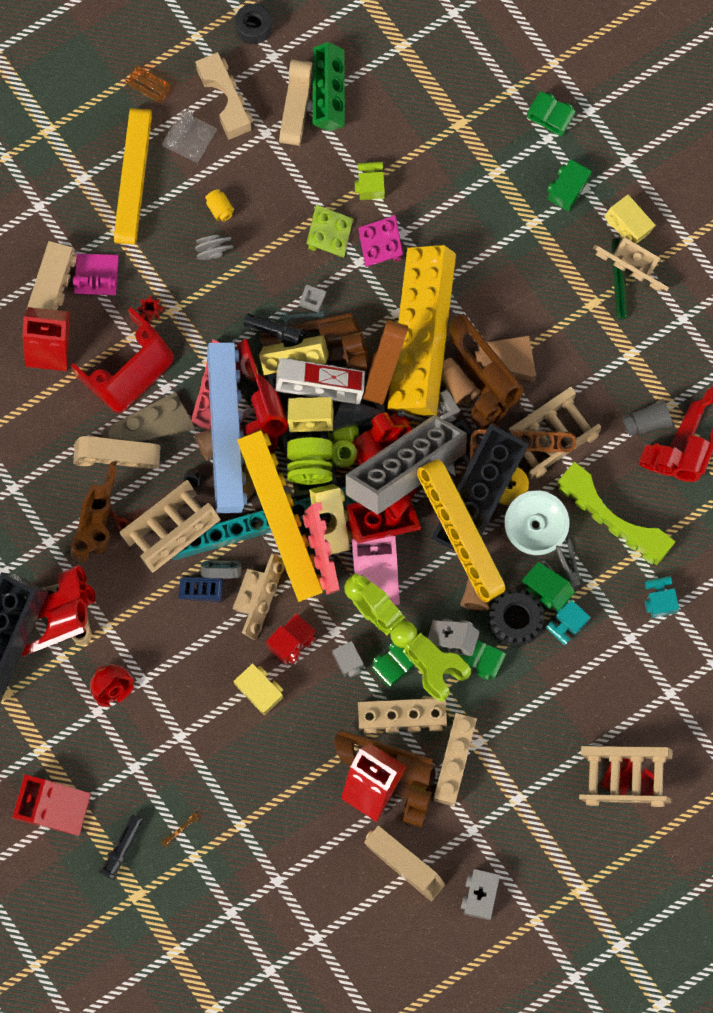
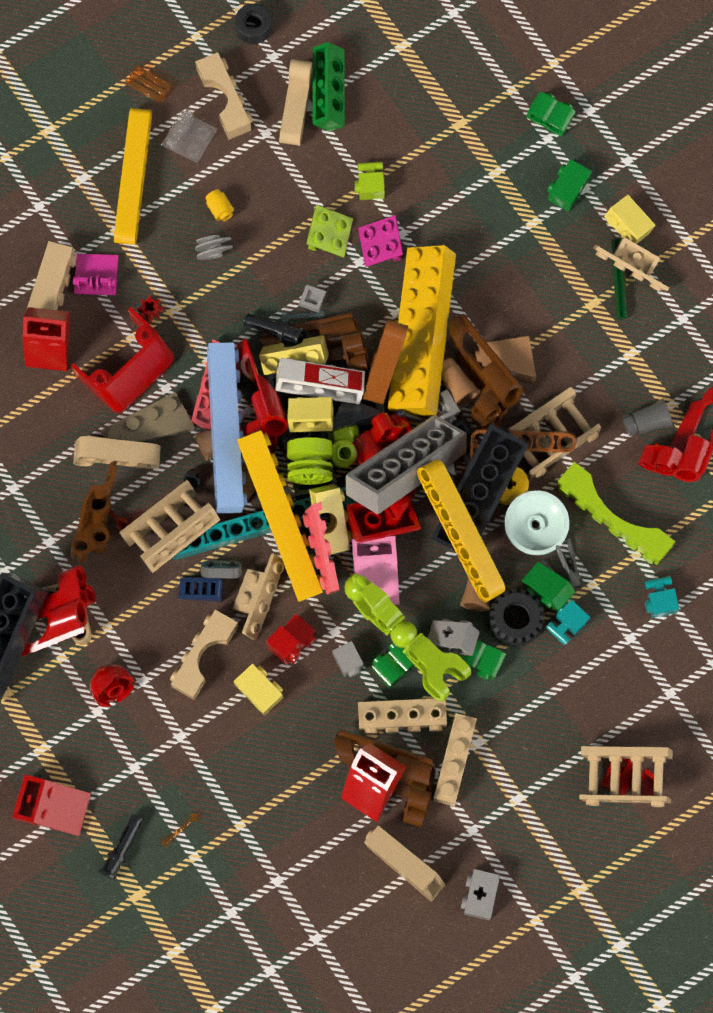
(217, 630): none -> tan arch

